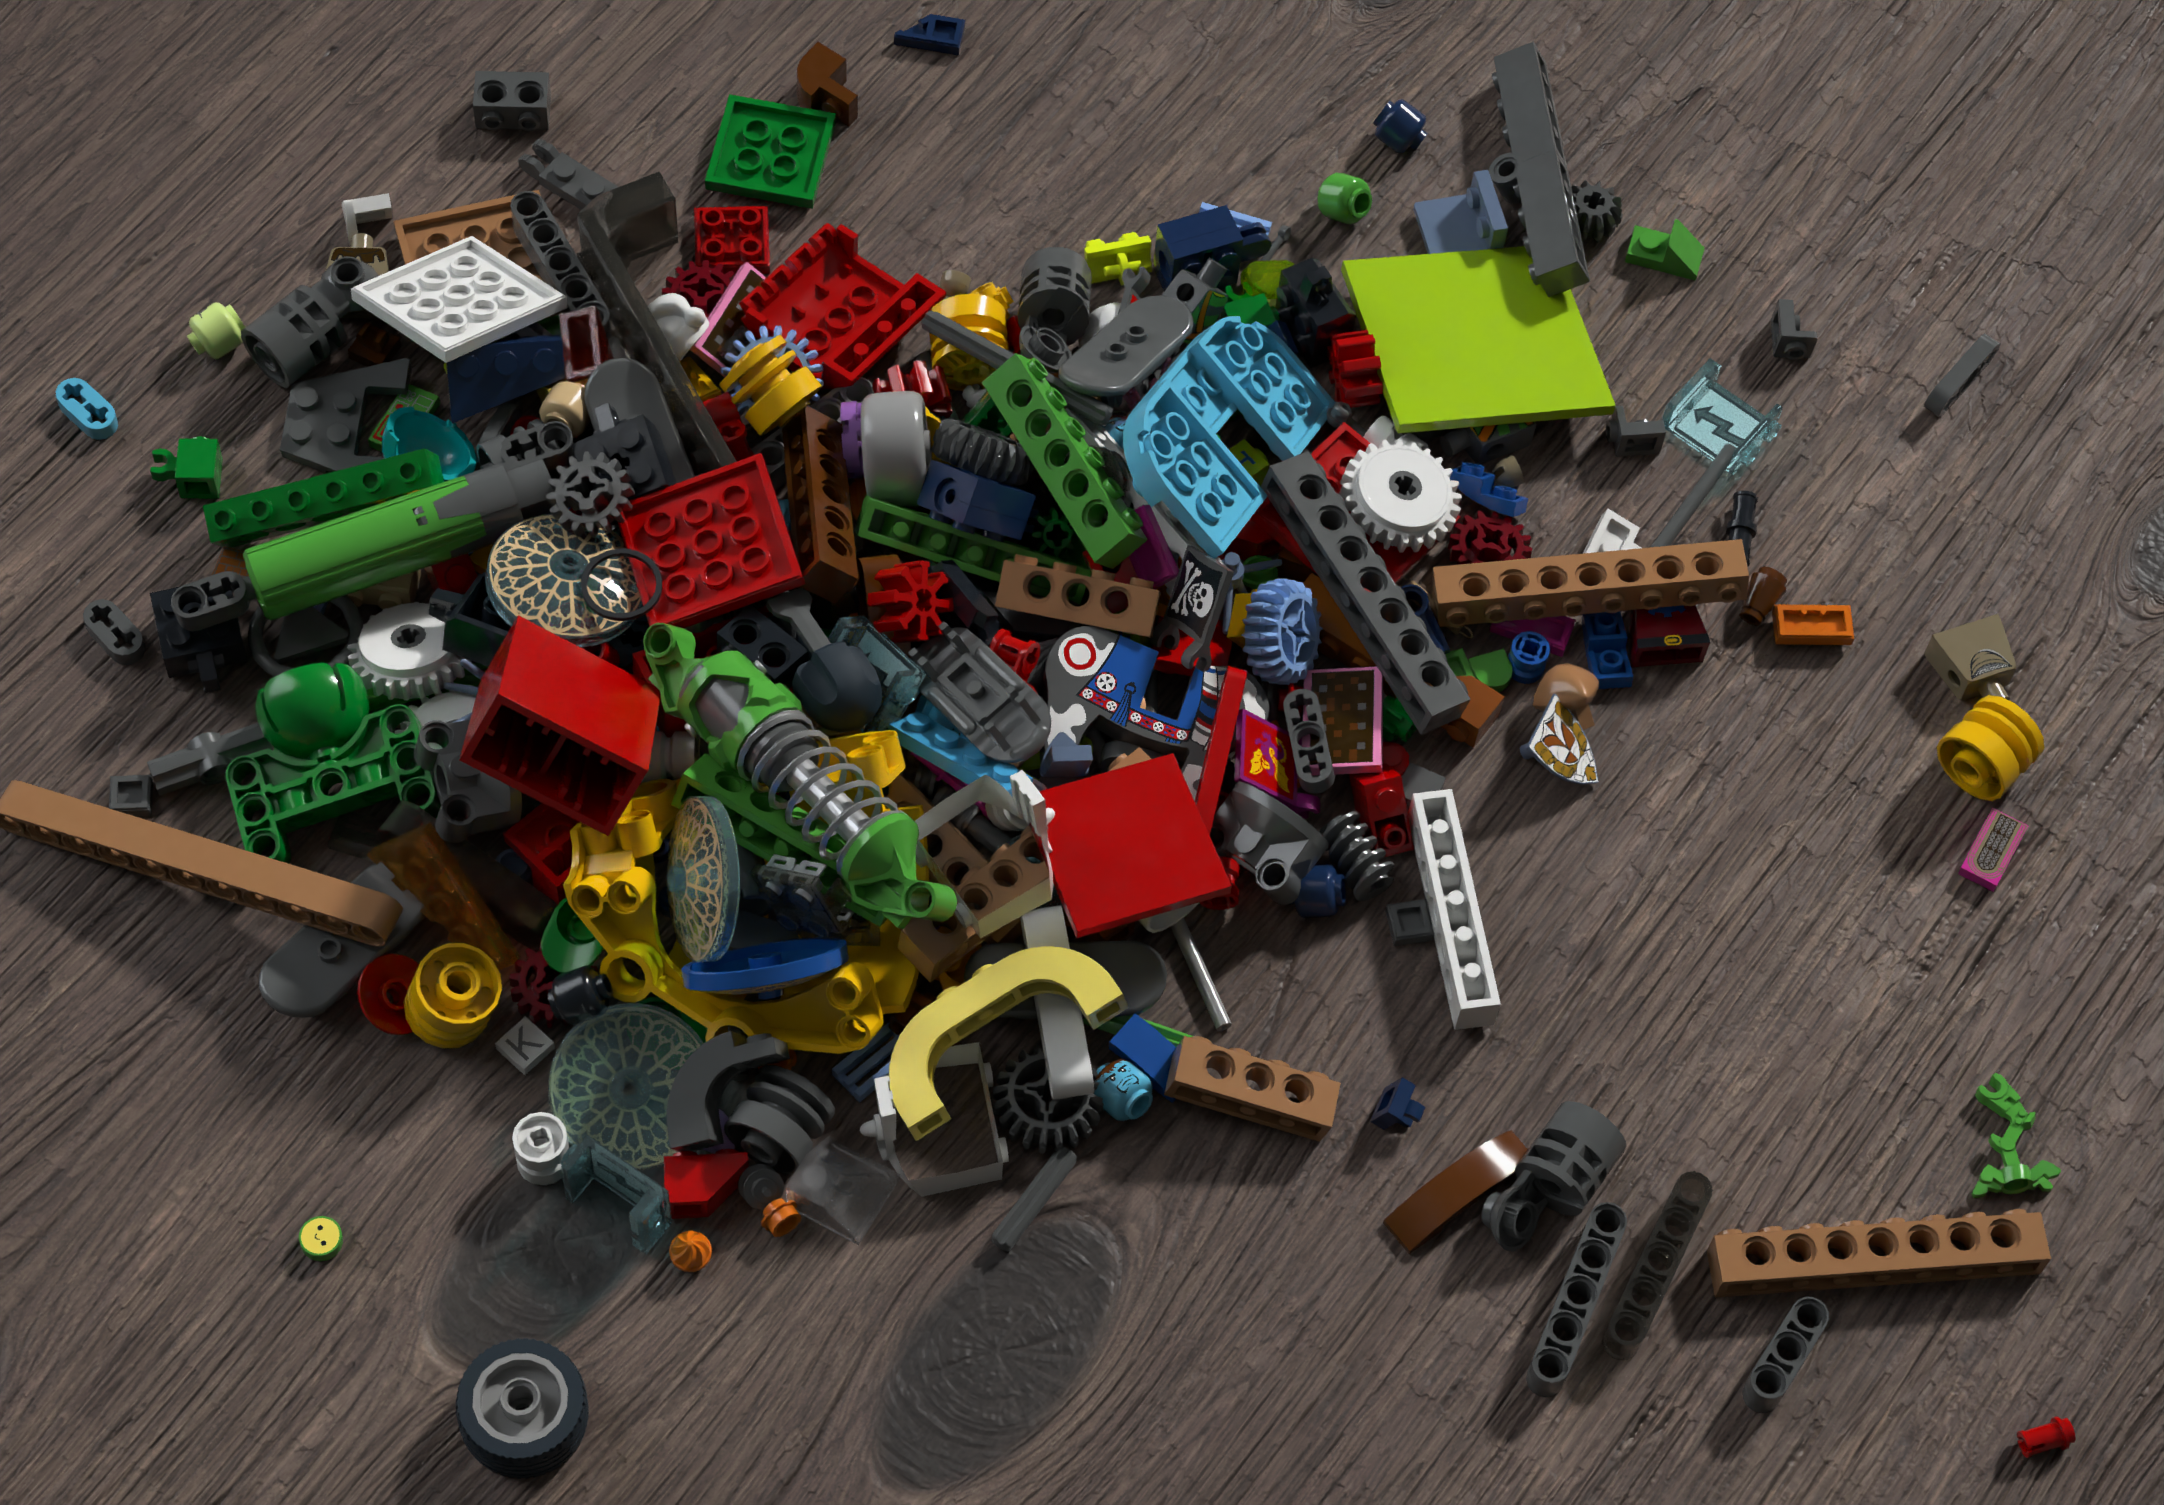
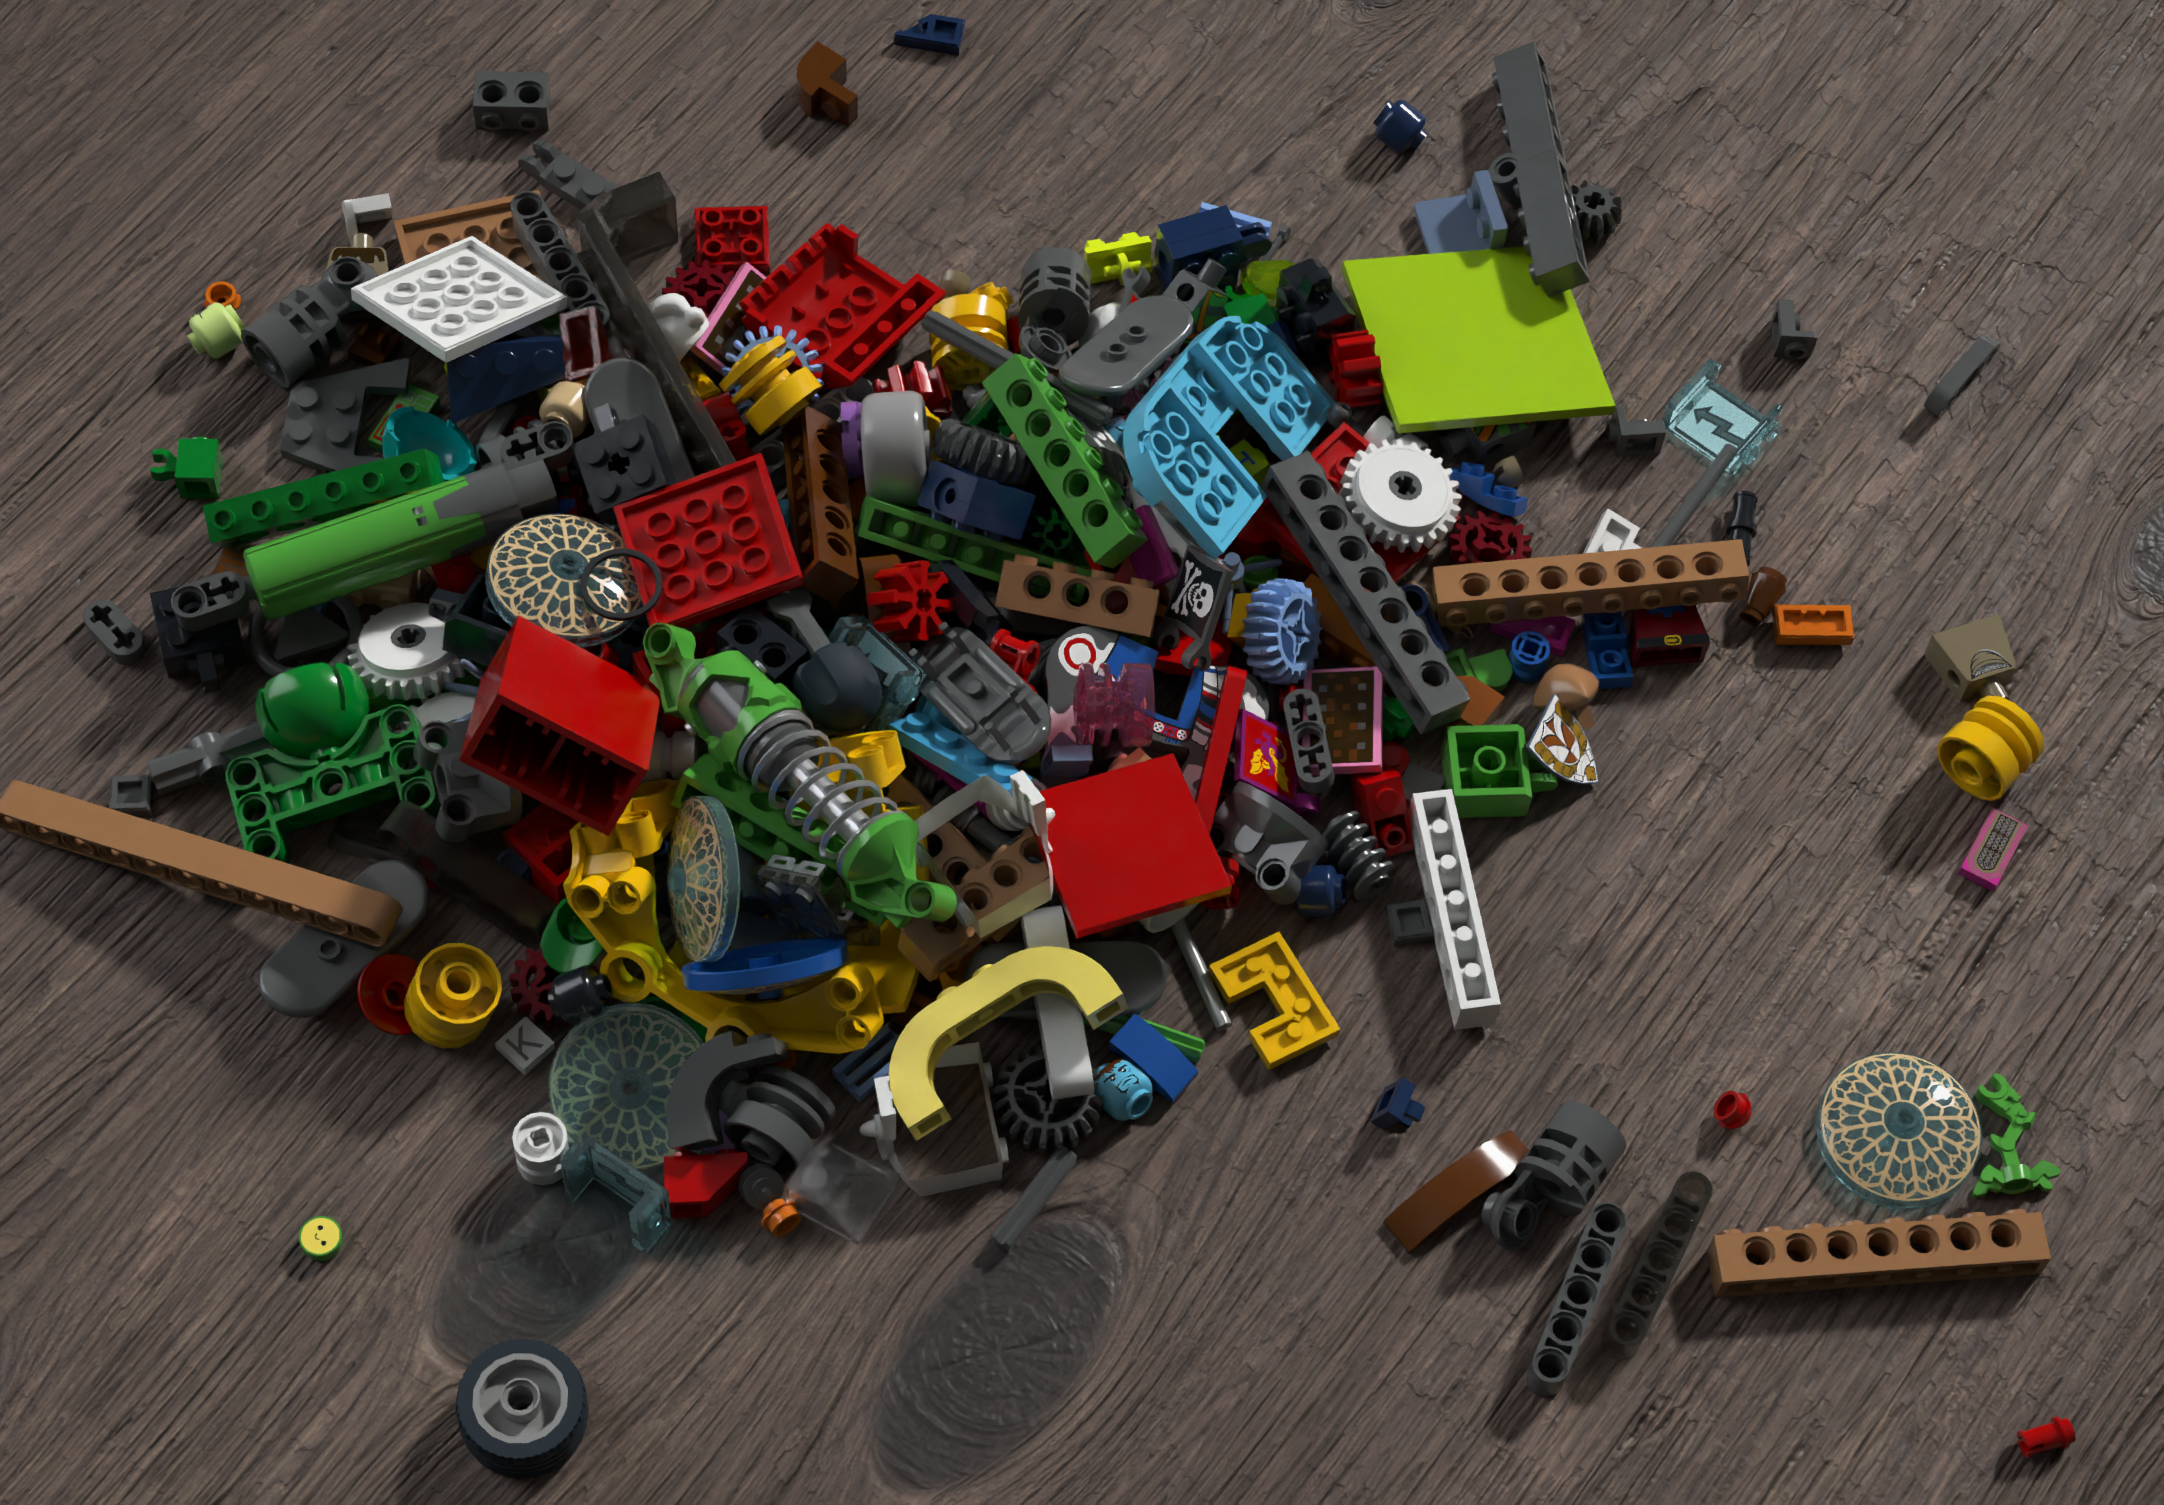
(81, 413): medium azure beam -> none
(222, 291): none -> orange plate
(436, 879): clear orange wing -> none
(595, 497): dark grey gear -> none
(690, 1251): orange plate -> none
(770, 151): green plate -> none
(1115, 704): none -> clear pink wheel
(1231, 1095): medium nougat brick -> none
(1303, 1014): none -> yellow plate
(1344, 198): bright green head -> none
(1491, 770): none -> bright green hinge
(1669, 253): bright green slope -> none
(1732, 1110): none -> red plate
(1778, 1371): dark grey beam -> none
(1898, 1130): none -> clear light blue dish

